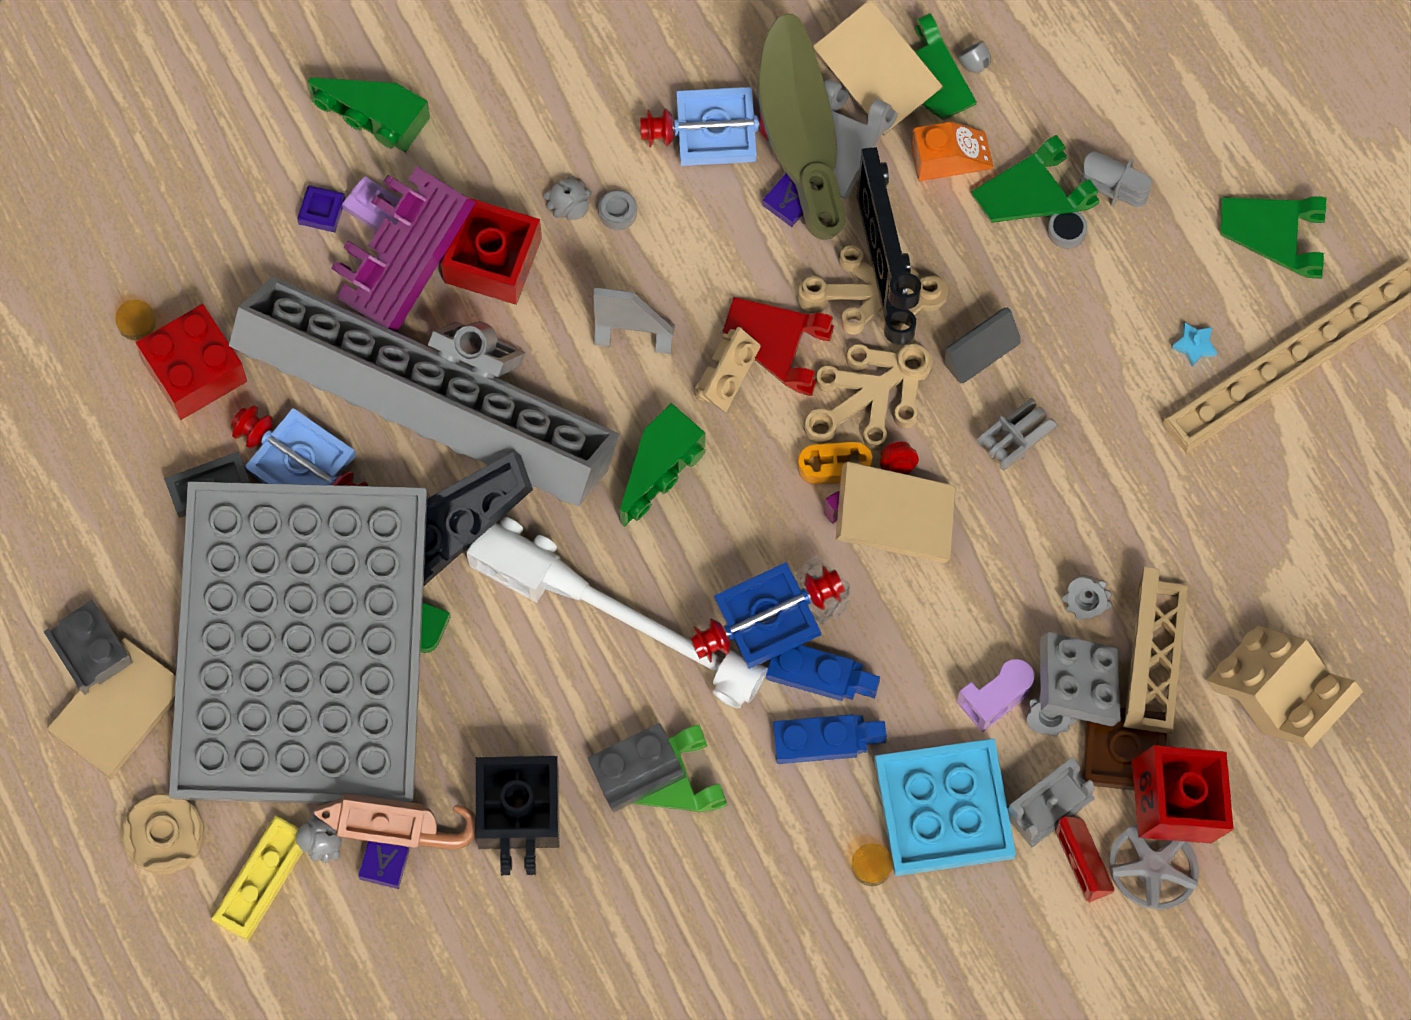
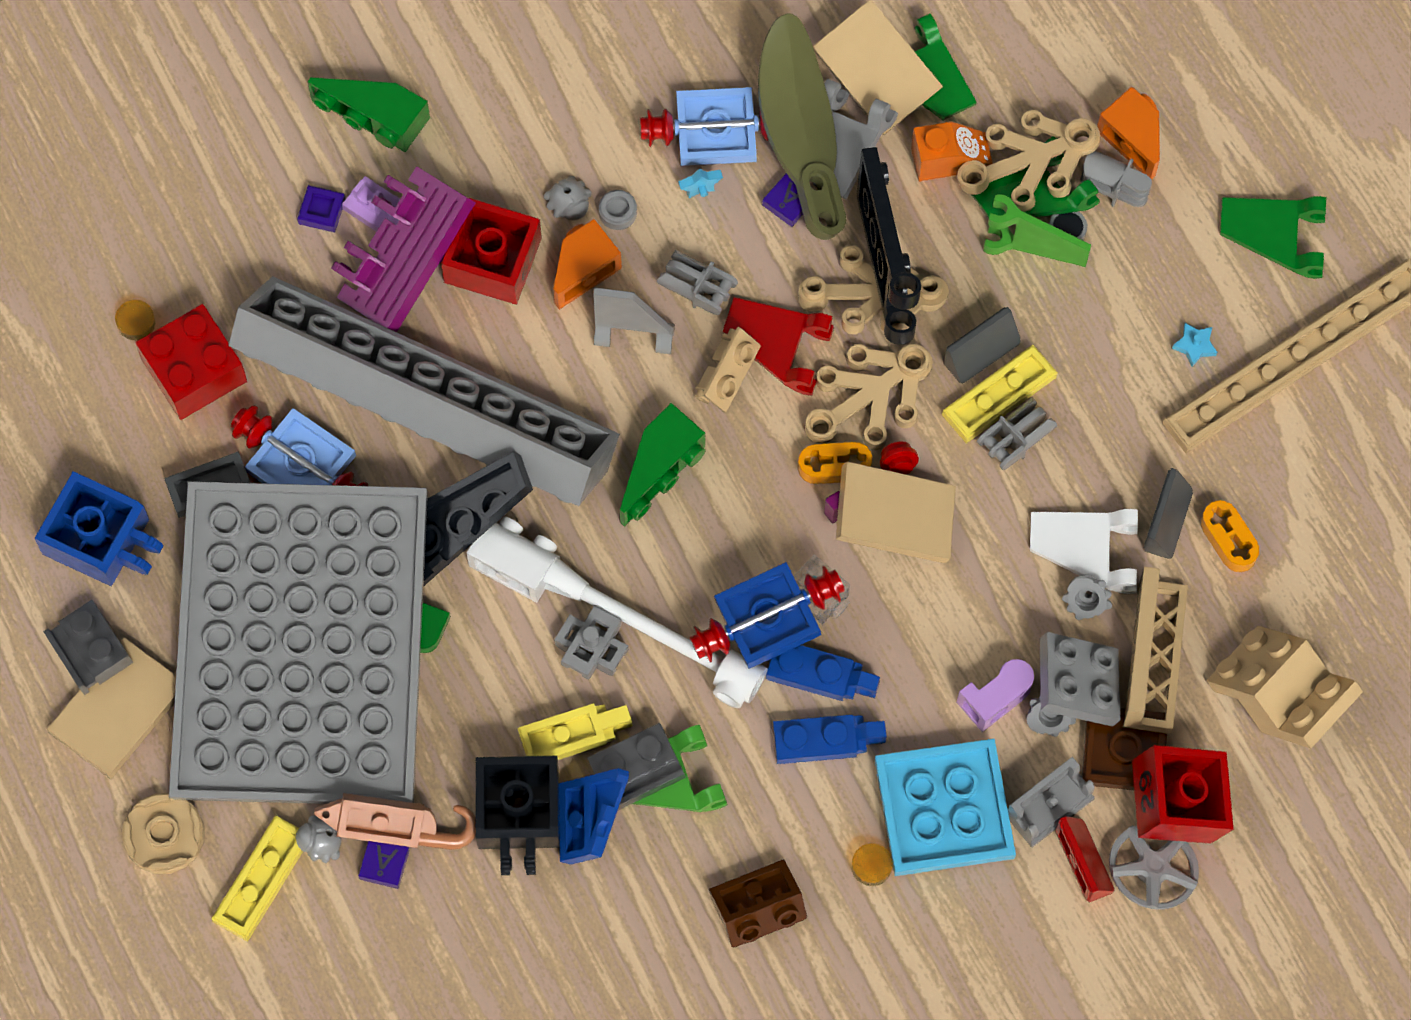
(109, 547): none -> blue hinge
(476, 346): light grey plate -> none
(574, 731): none -> light yellow hinge
(584, 262): none -> orange slope
(588, 813): none -> blue wing
(594, 640): none -> light grey piece
(694, 279): none -> light grey arm
(700, 182): none -> medium azure piece
(759, 903): none -> reddish brown bracket
(975, 57): light grey hinge -> none
(999, 394): none -> light yellow tile
(1032, 236): none -> bright green flag
(1034, 155): none -> tan plant
(1083, 543): none -> white flag
(1133, 130): none -> orange slope
(1169, 515): none -> dark grey slope
(1222, 540): none -> light orange beam

